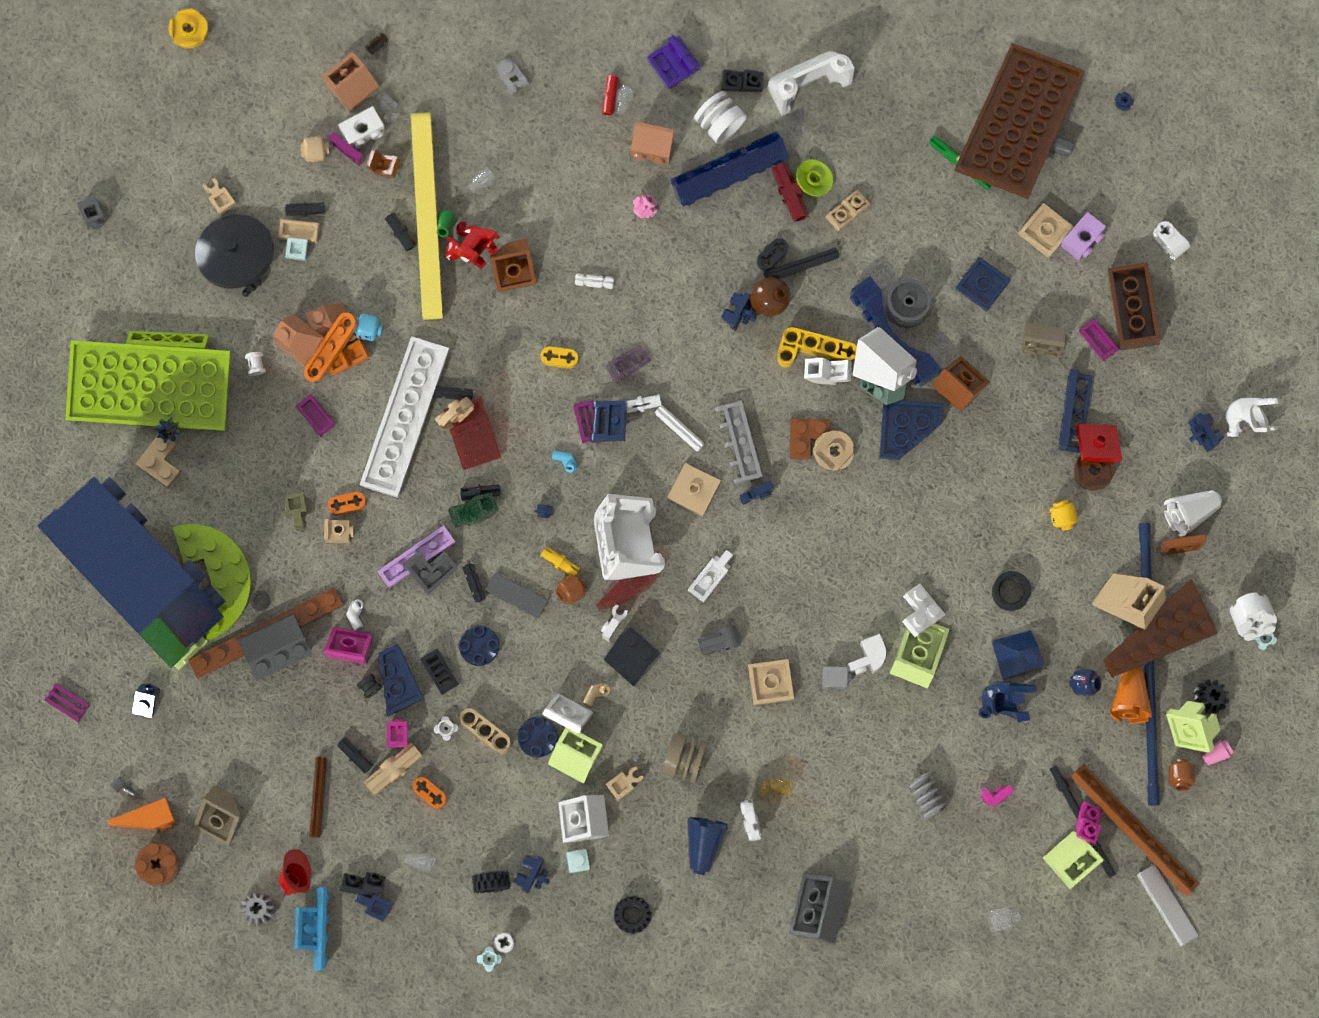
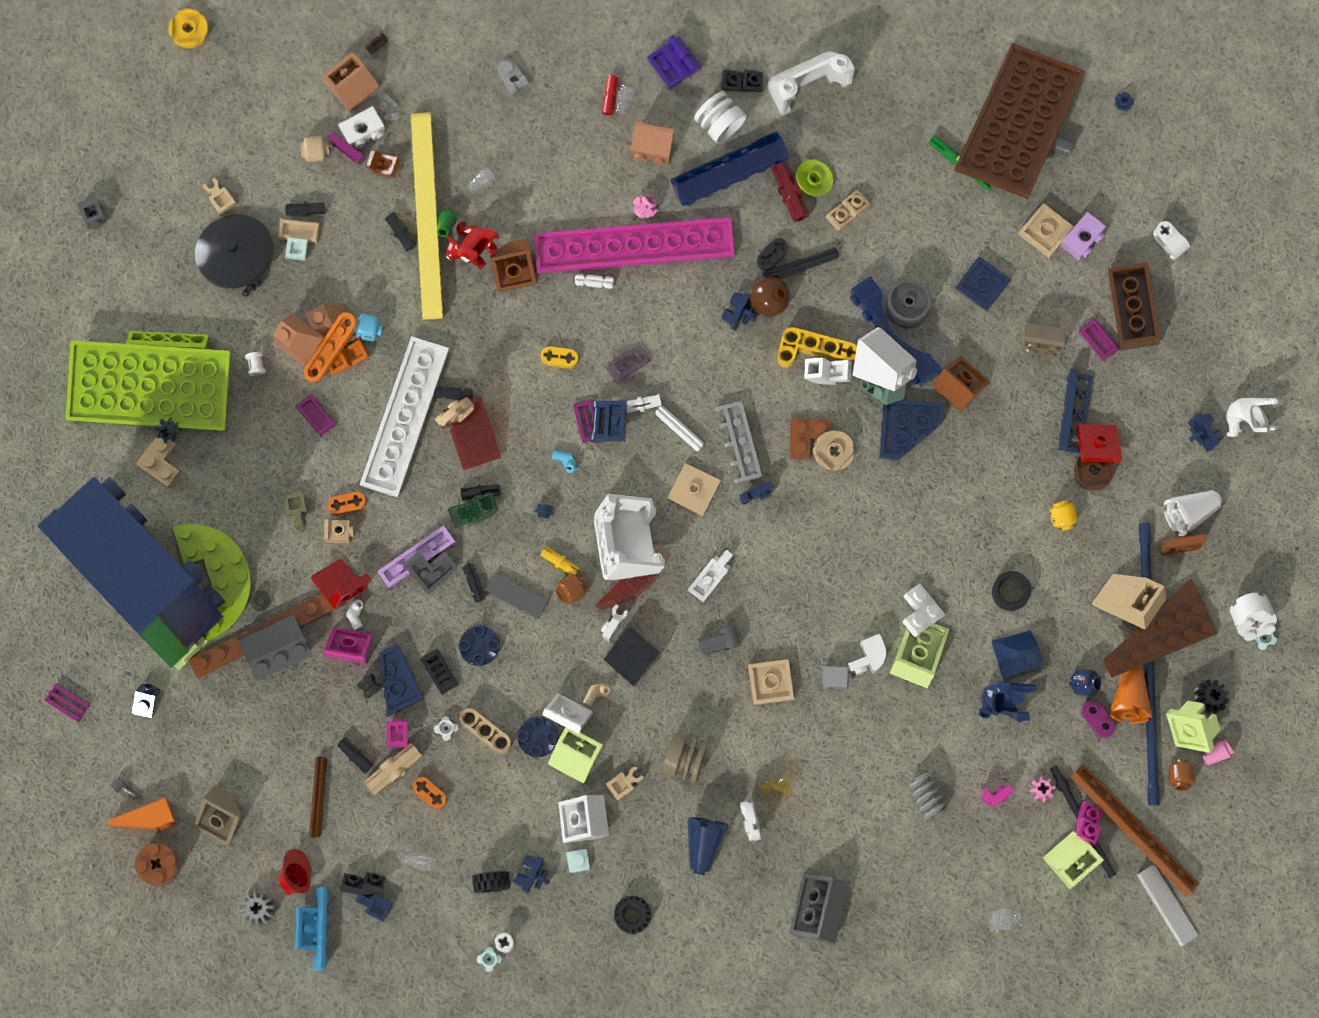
(339, 583): none -> red bracket
(634, 245): none -> dark pink plate
(1046, 784): none -> bright pink gear
(1097, 719): none -> magenta plate

